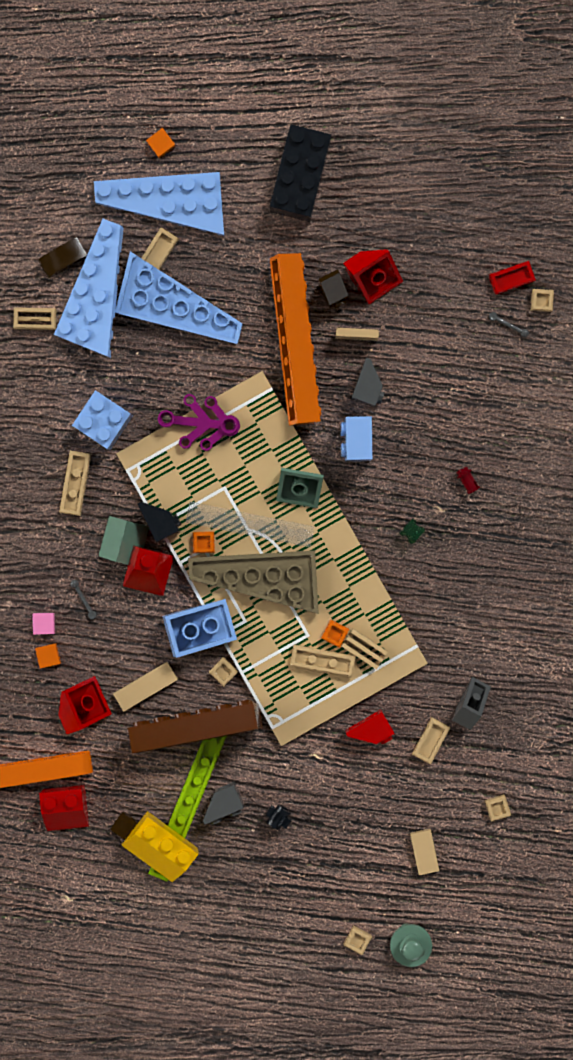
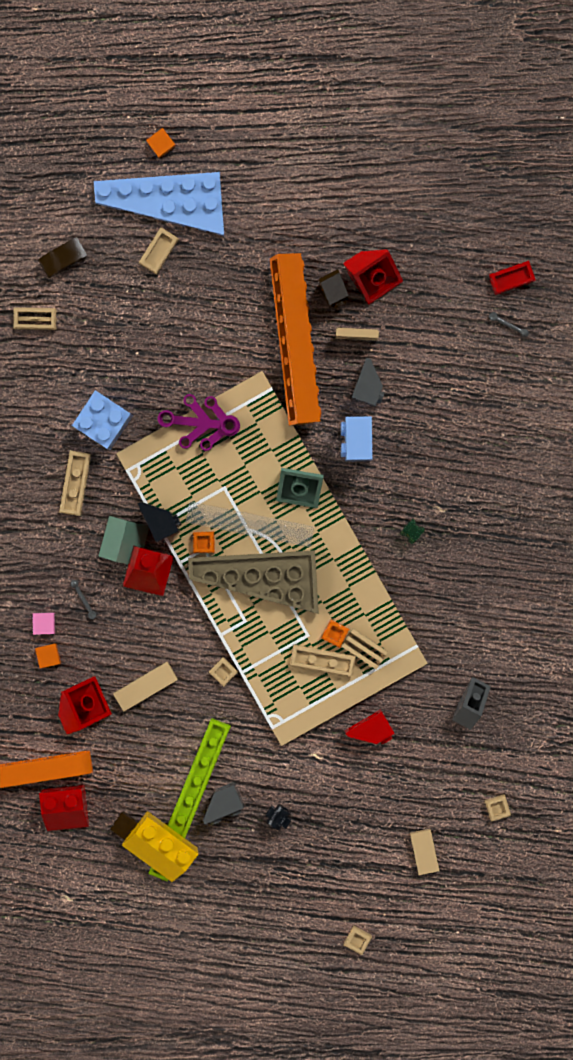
(92, 302): light blue wing -> none
(161, 300): light blue wing -> none
(194, 728): reddish brown brick -> none
(199, 628): light blue slope -> none
(300, 173): black brick -> none
(411, 945): sand green plate -> none
(431, 740): tan tile -> none
(467, 480): dark red pin -> none
(542, 300): tan tile -> none

